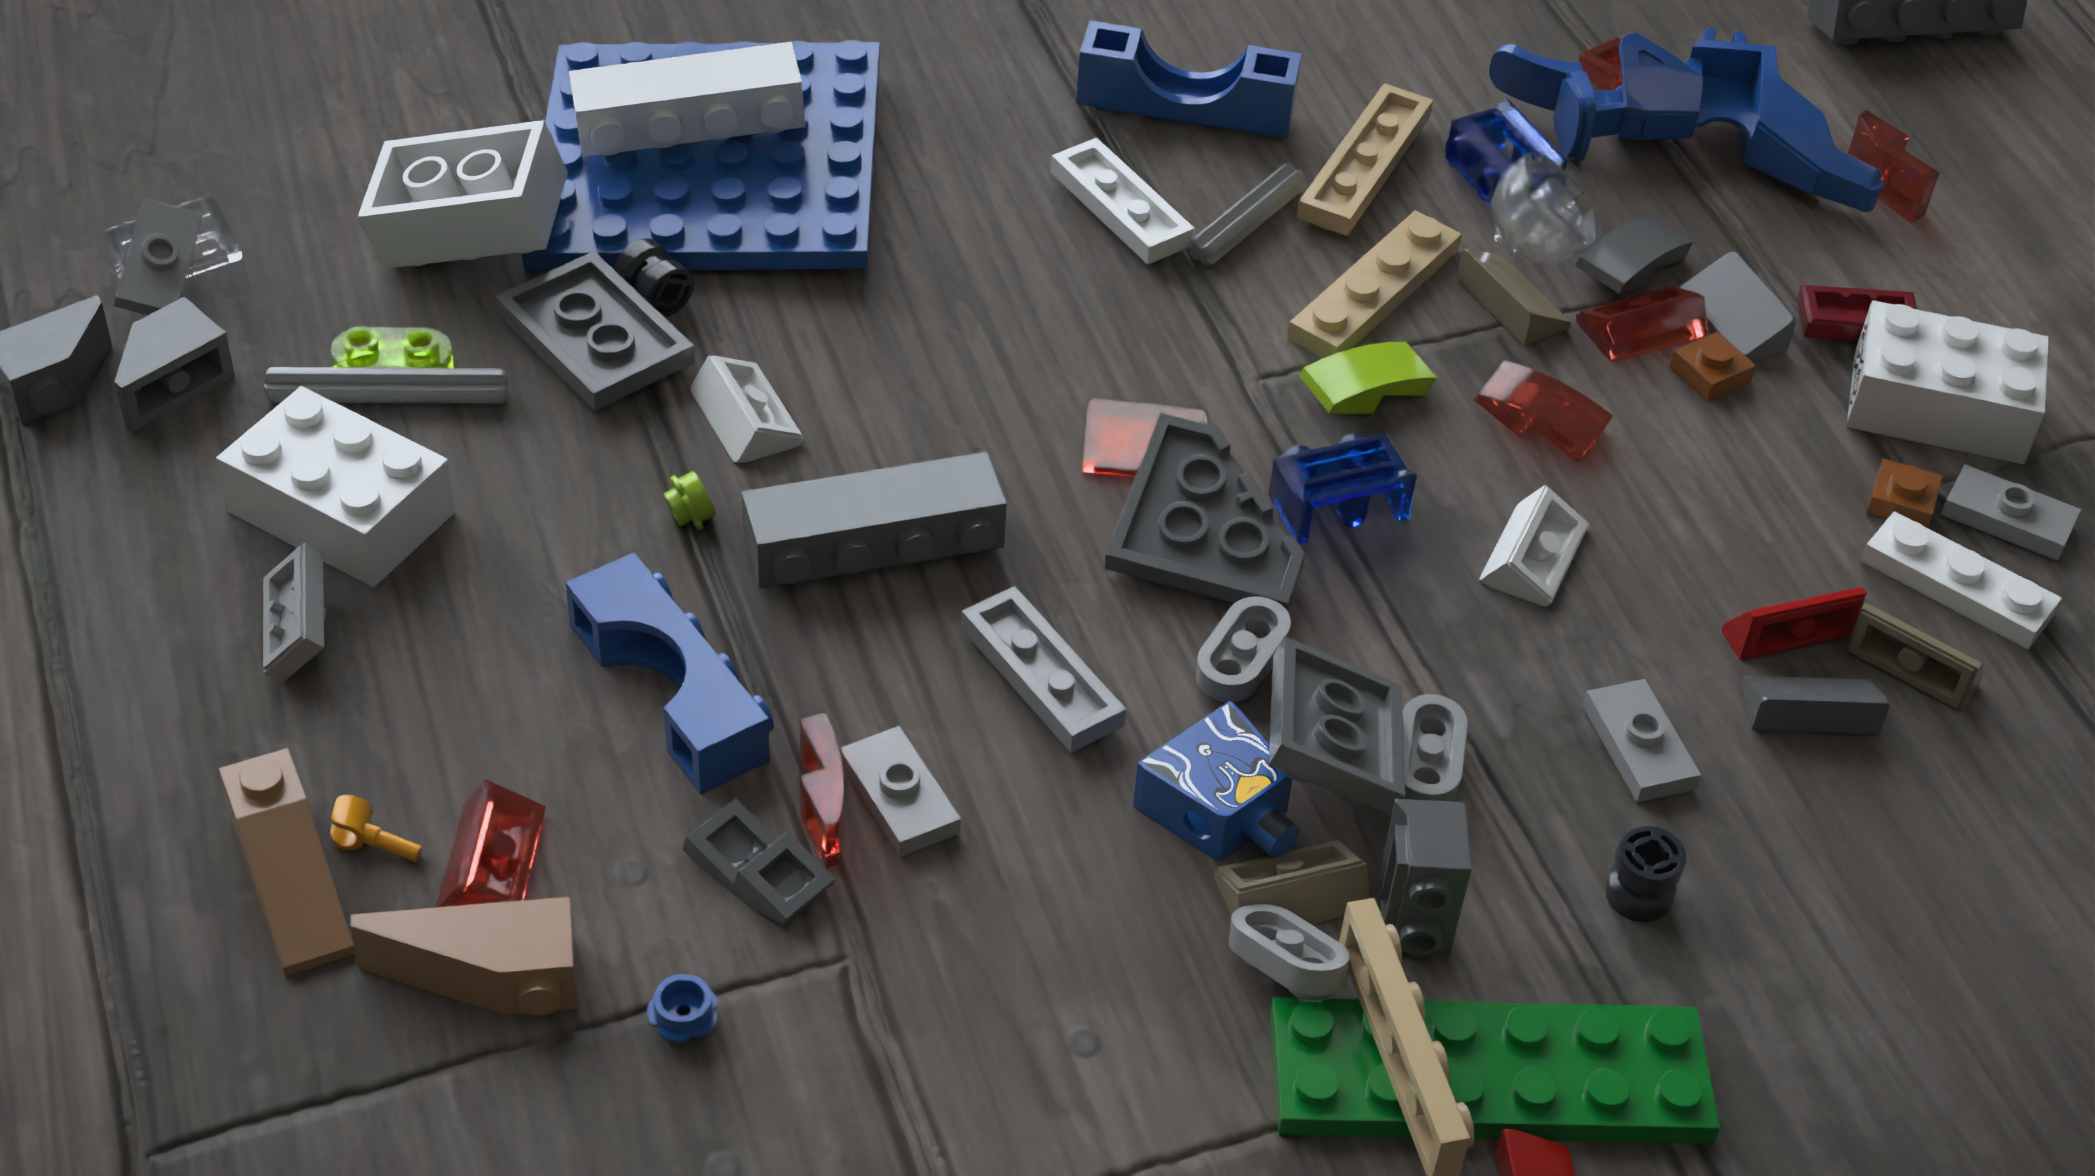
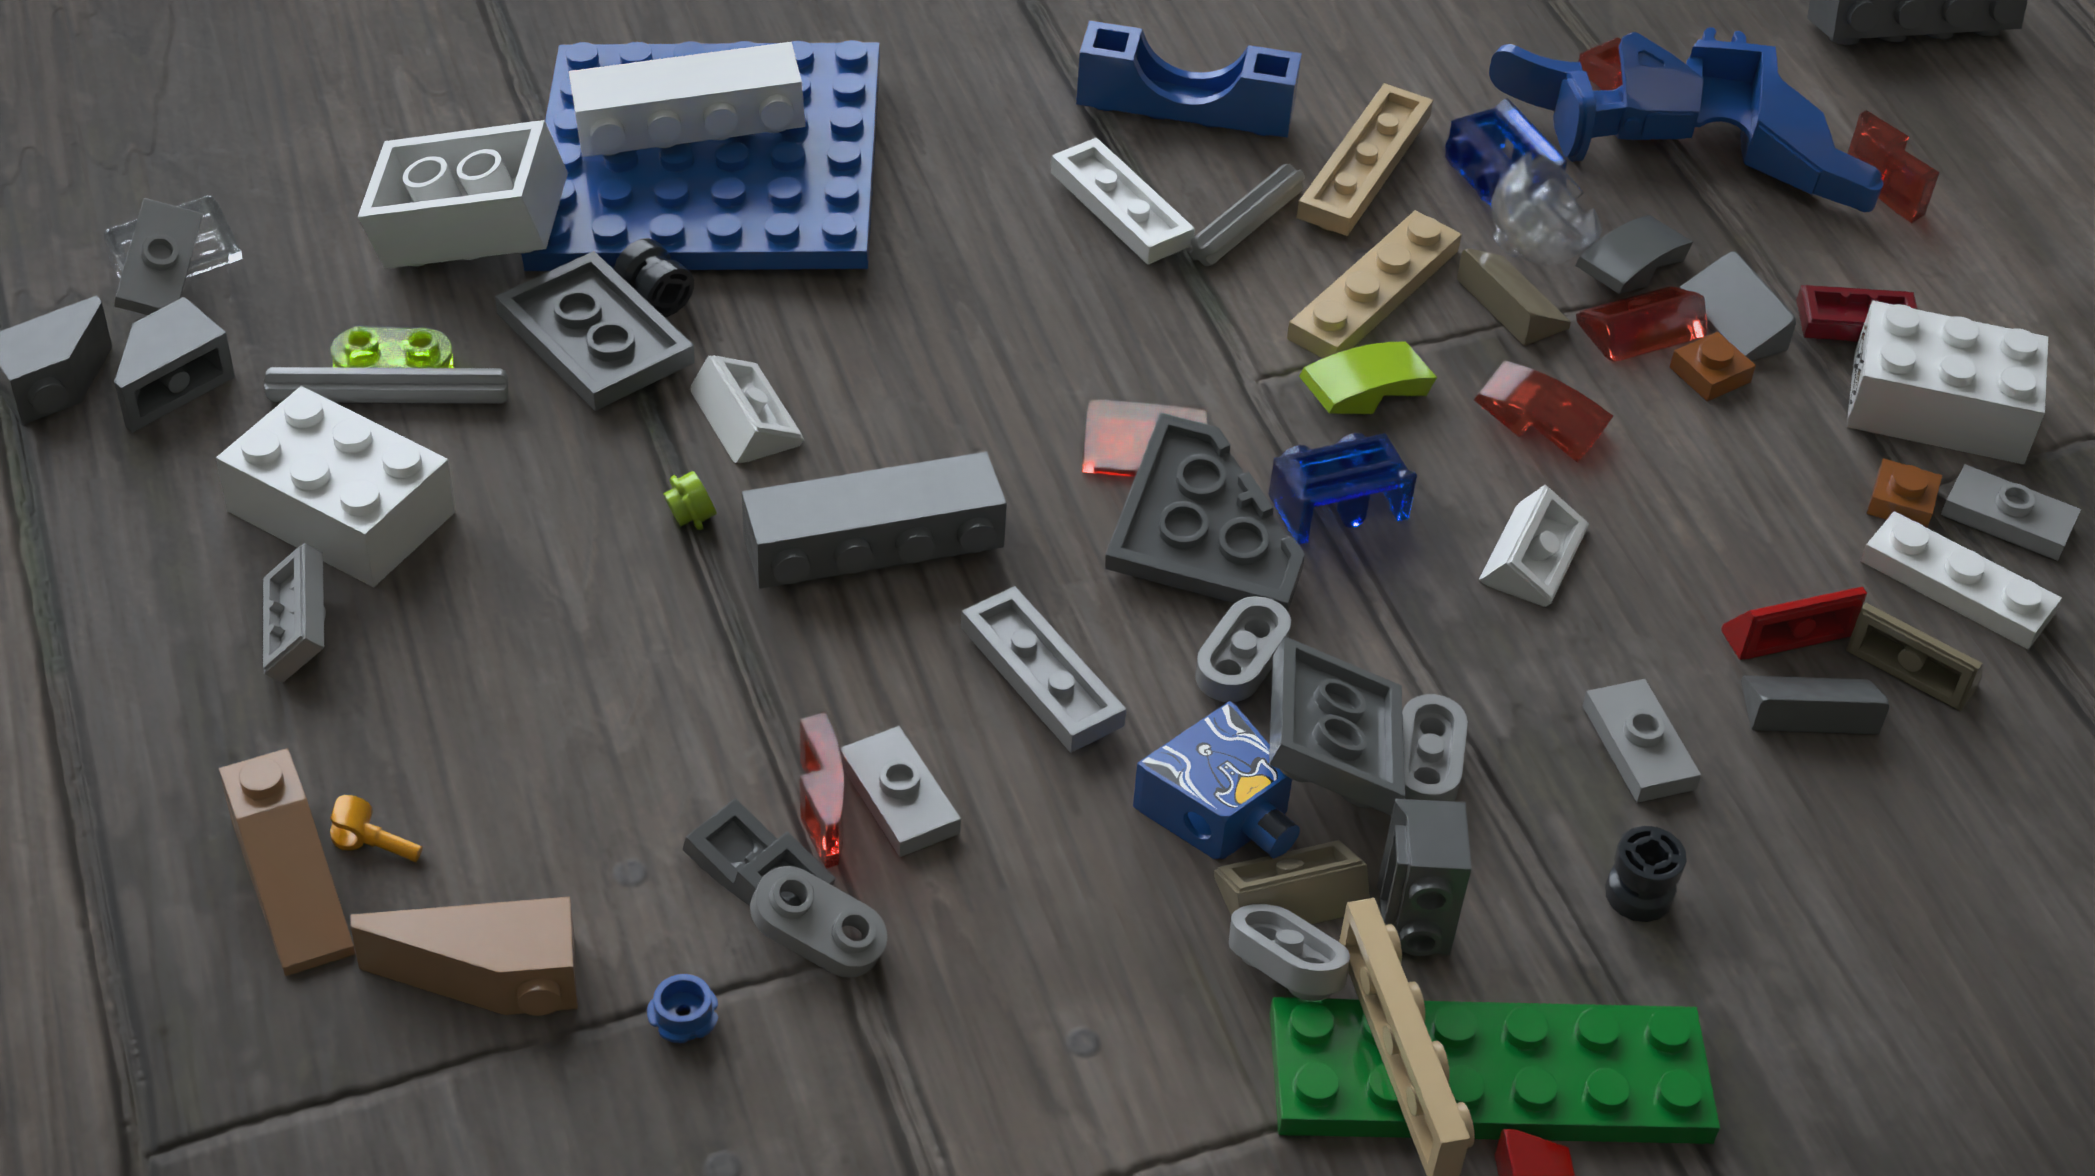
(492, 848): clear red slope -> none
(712, 721): arch -> none
(817, 924): none -> light grey plate

